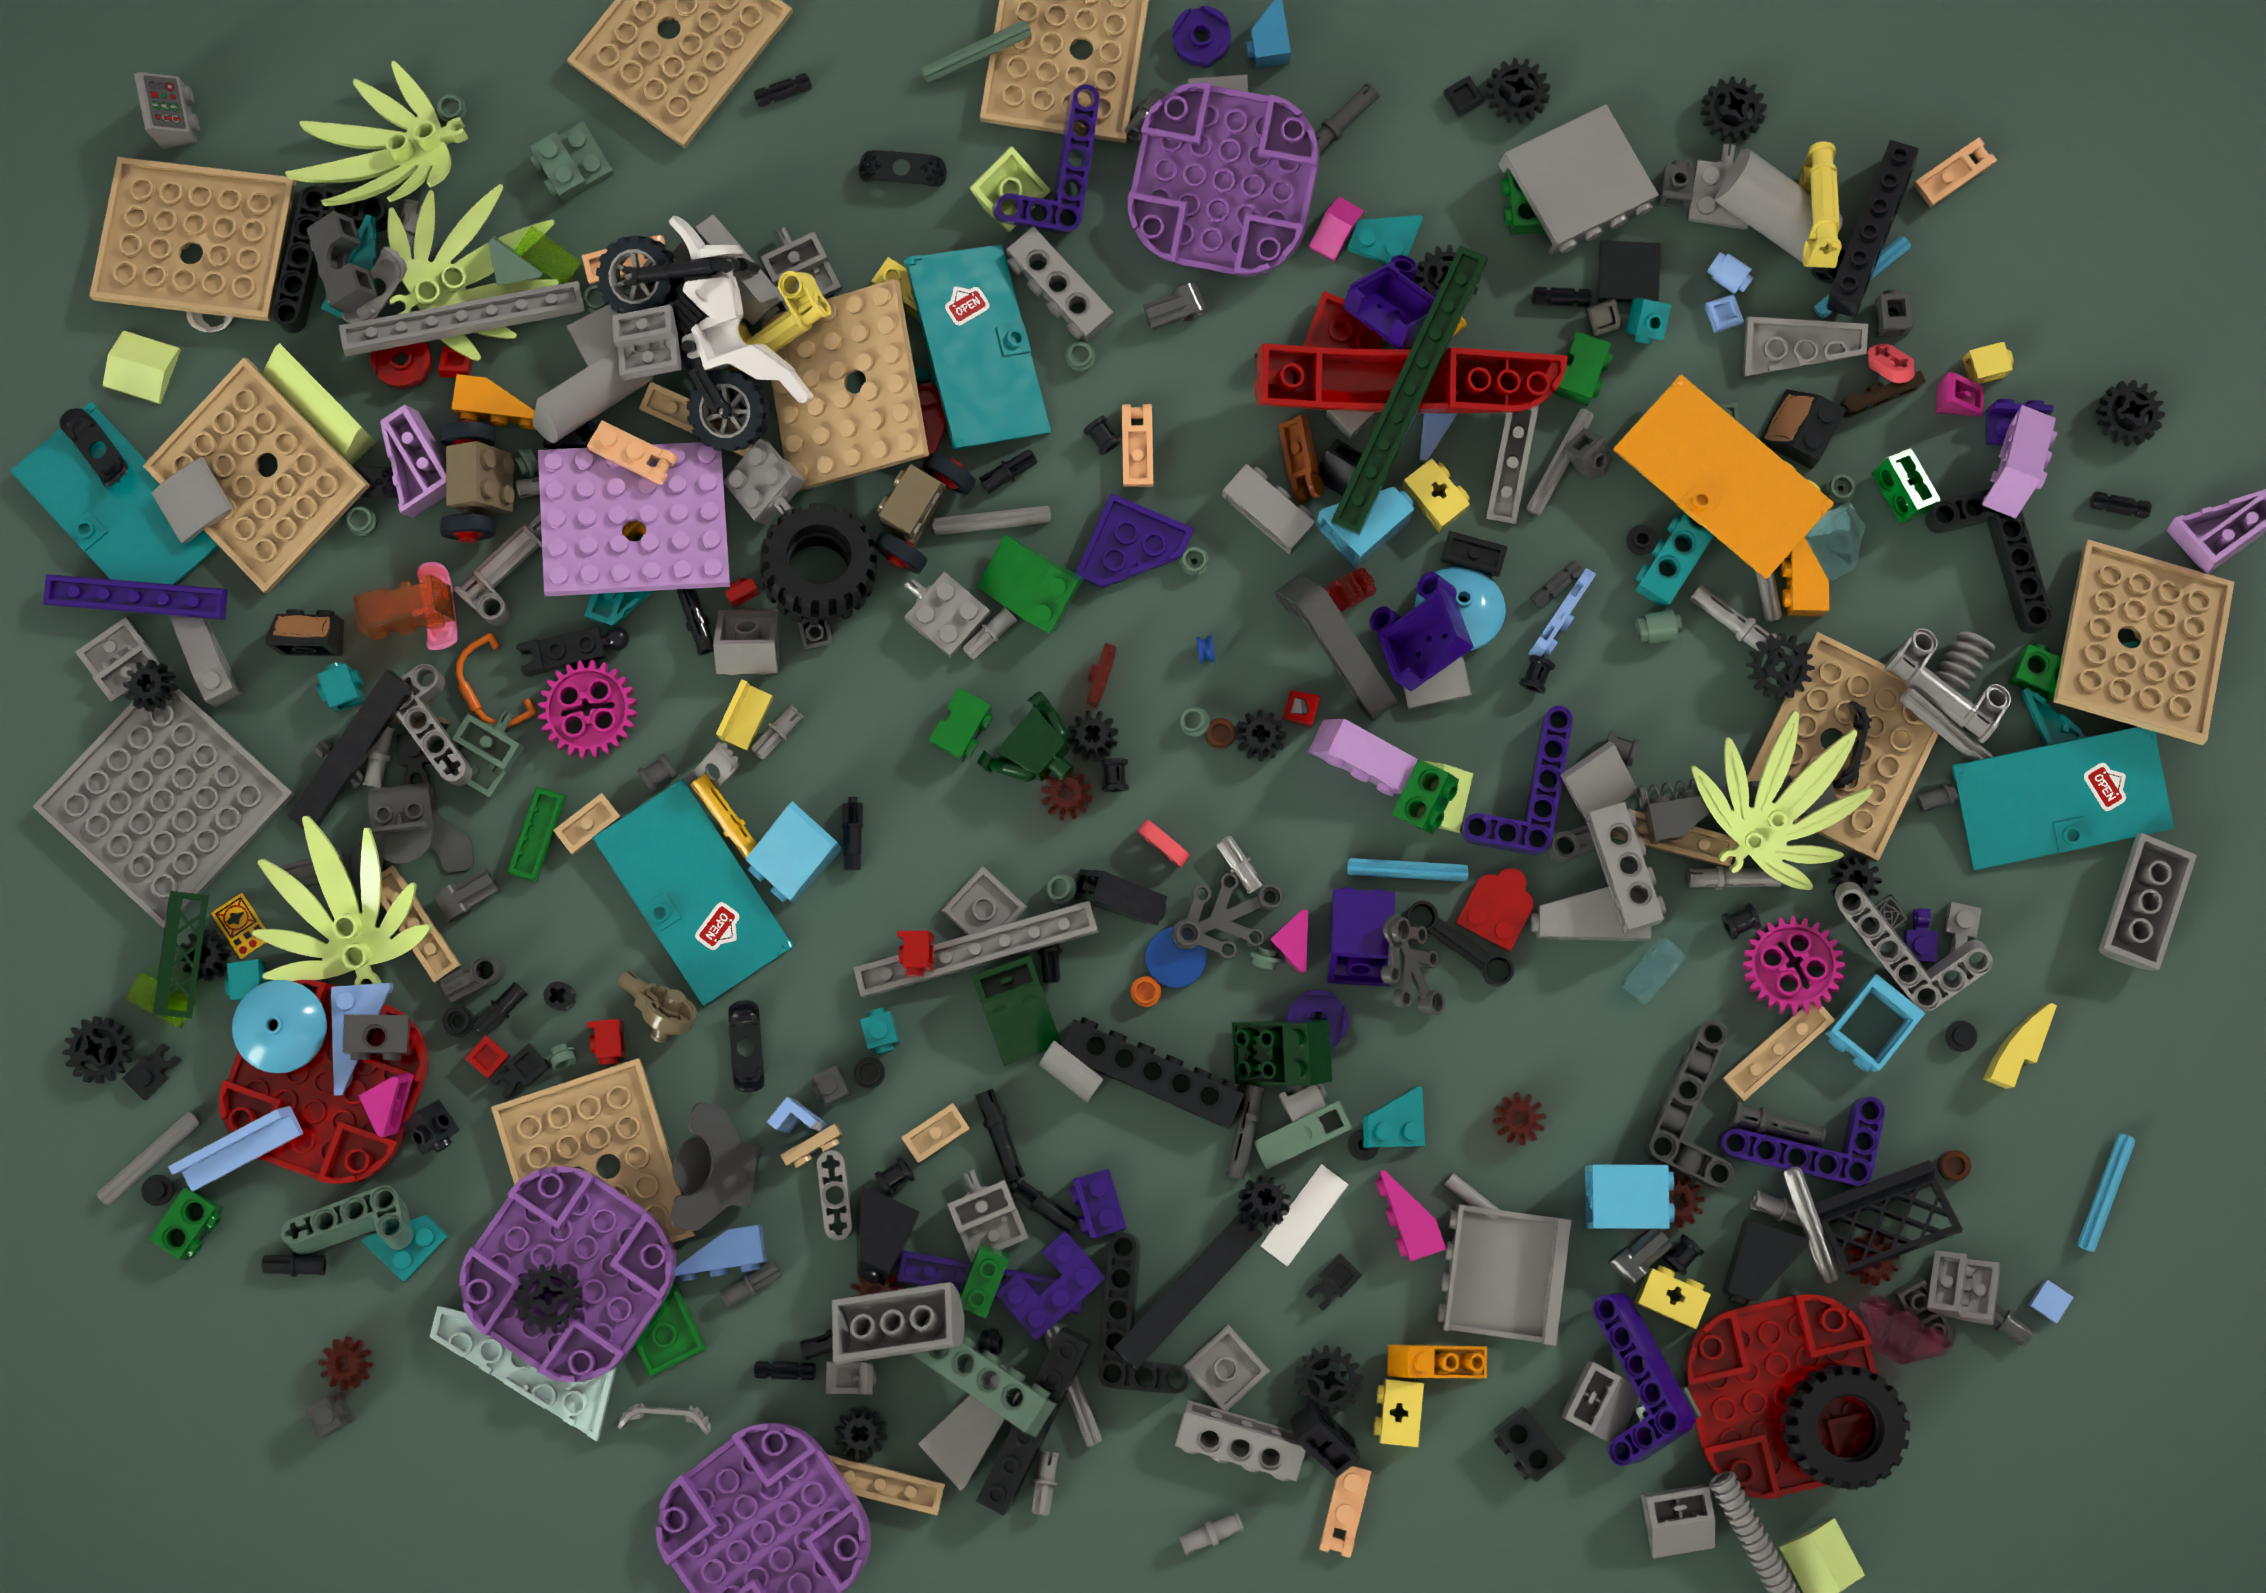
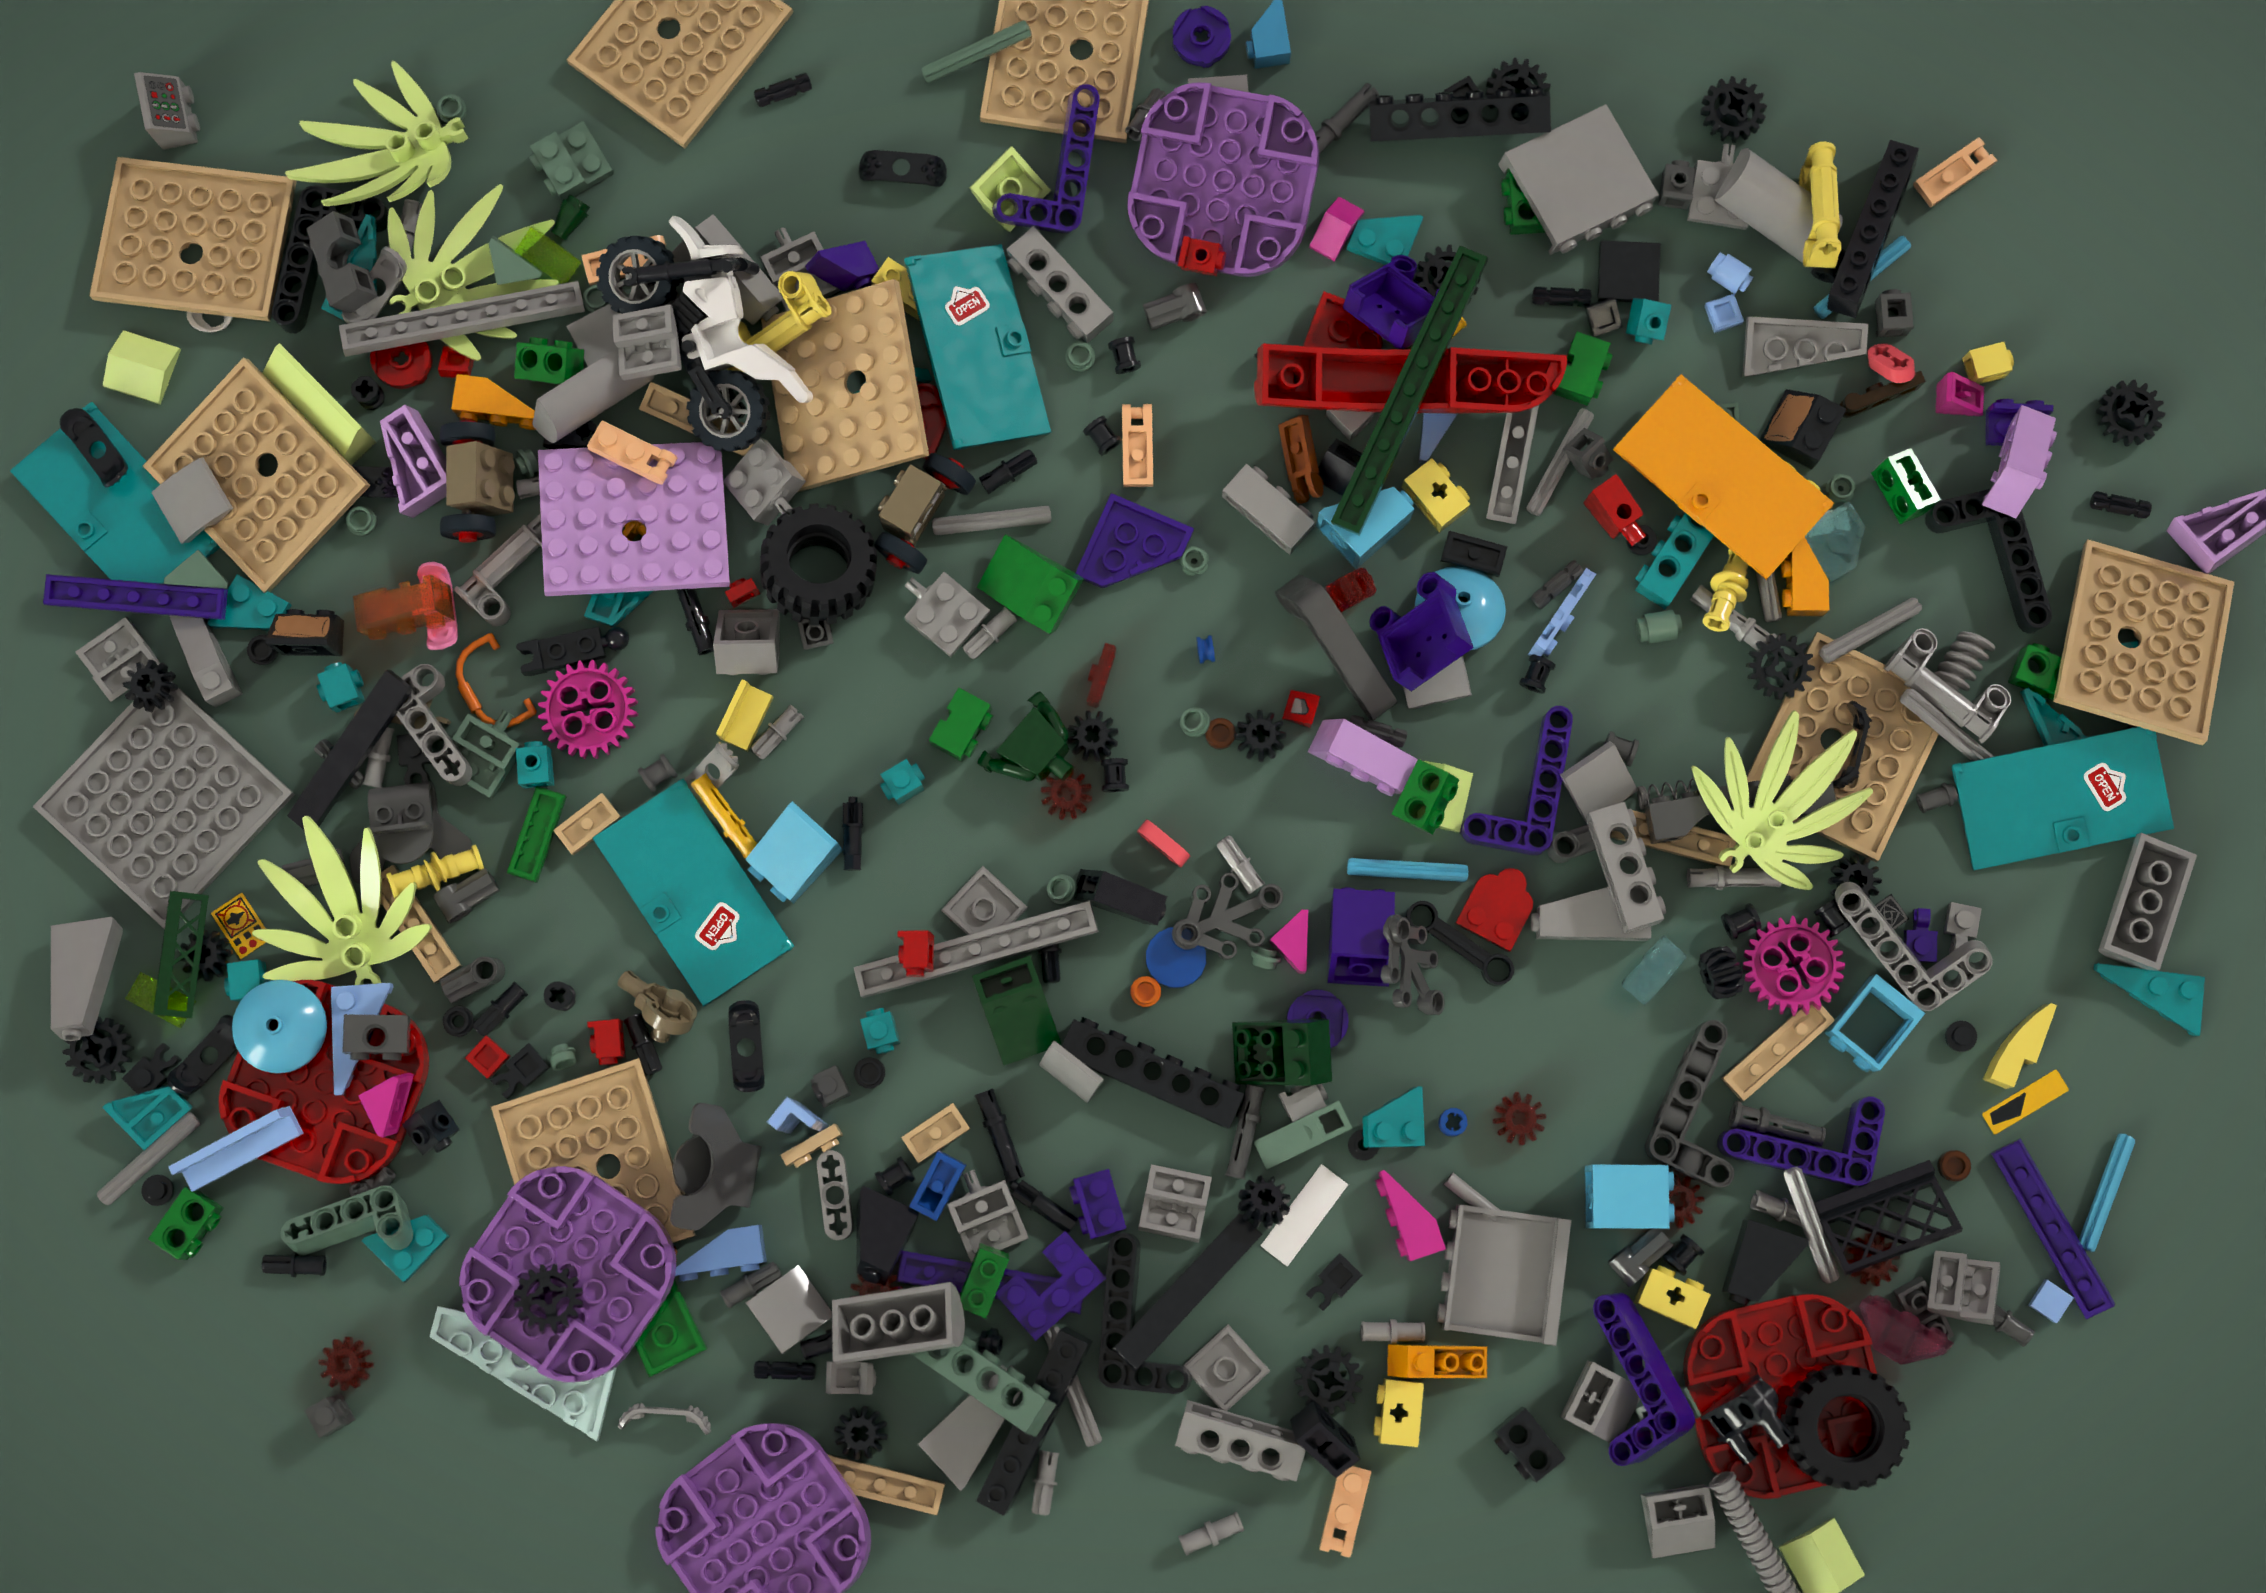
(80, 973): none -> light grey slope
(148, 1113): none -> teal wing
(193, 1071): none -> black piece
(196, 572): none -> sand green slope
(250, 607): none -> teal wing
(260, 652): none -> black plate
(373, 399): none -> black bush
(384, 1177): none -> dark grey arm
(436, 871): none -> light yellow piece
(540, 774): none -> teal brick
(544, 362): none -> green brick
(570, 216): none -> dark green cone
(643, 1044): none -> black axle
(790, 1309): none -> light grey slope
(845, 266): none -> dark purple slope
(902, 781): none -> teal brick
(938, 1185): none -> blue slope
(1124, 355): none -> black bush
(1175, 1203): none -> light grey slope
(1188, 256): none -> red brick
(1392, 1331): none -> light grey pin
(1396, 737): none -> dark grey axle
(1462, 1124): none -> blue bush
(1535, 121): none -> black brick
(1614, 499): none -> red torso
(1721, 972): none -> black gear
(1728, 590): none -> light yellow piece
(1747, 1405): none -> black piece
(1832, 917): none -> black bush
(1870, 630): none -> light grey axle
(2025, 1102): none -> yellow sticker
(2053, 1228): none -> dark purple tile
(2171, 994): none -> teal wing

